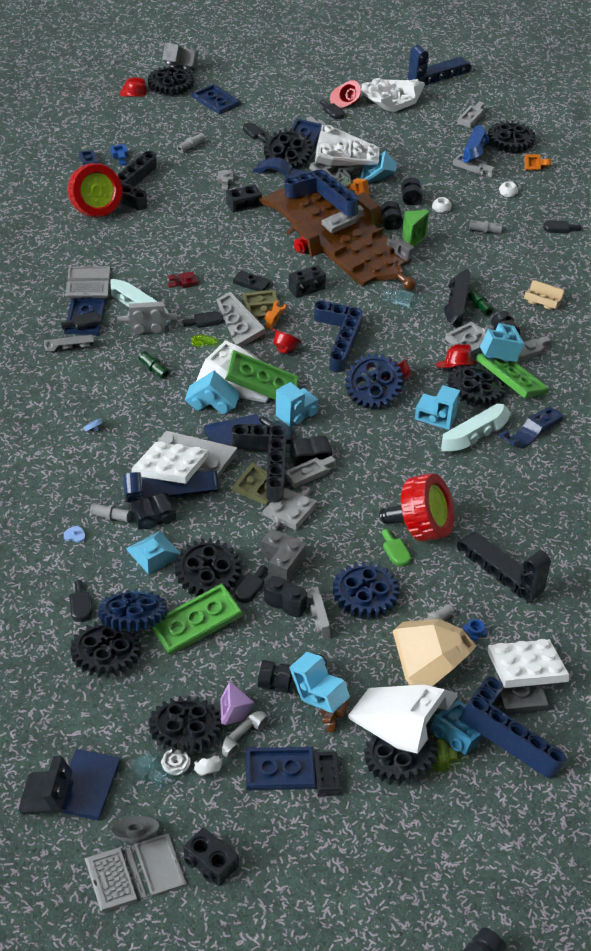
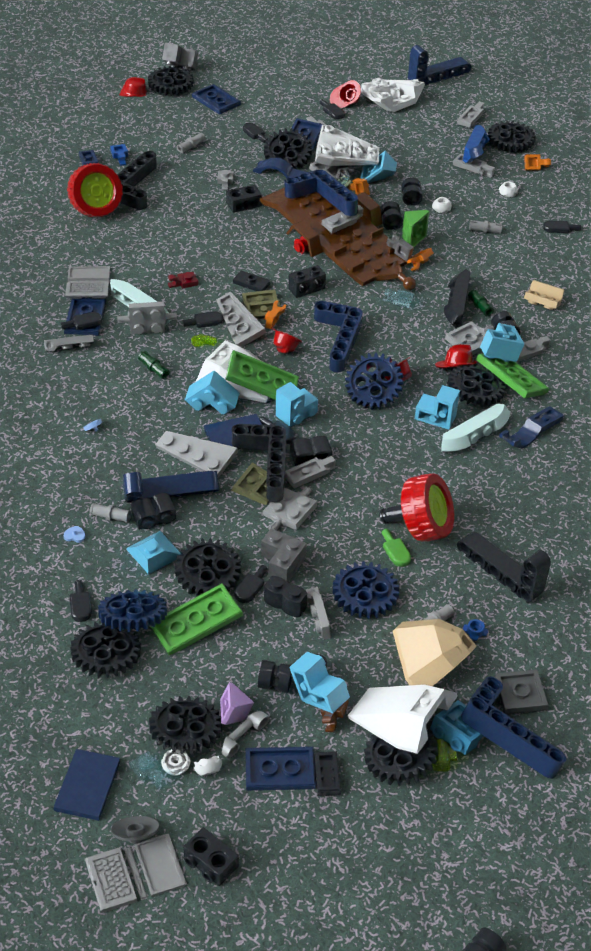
(47, 789): black bracket -> none
(170, 462): white plate -> none
(420, 257): none -> orange plate
(527, 663): white plate -> none

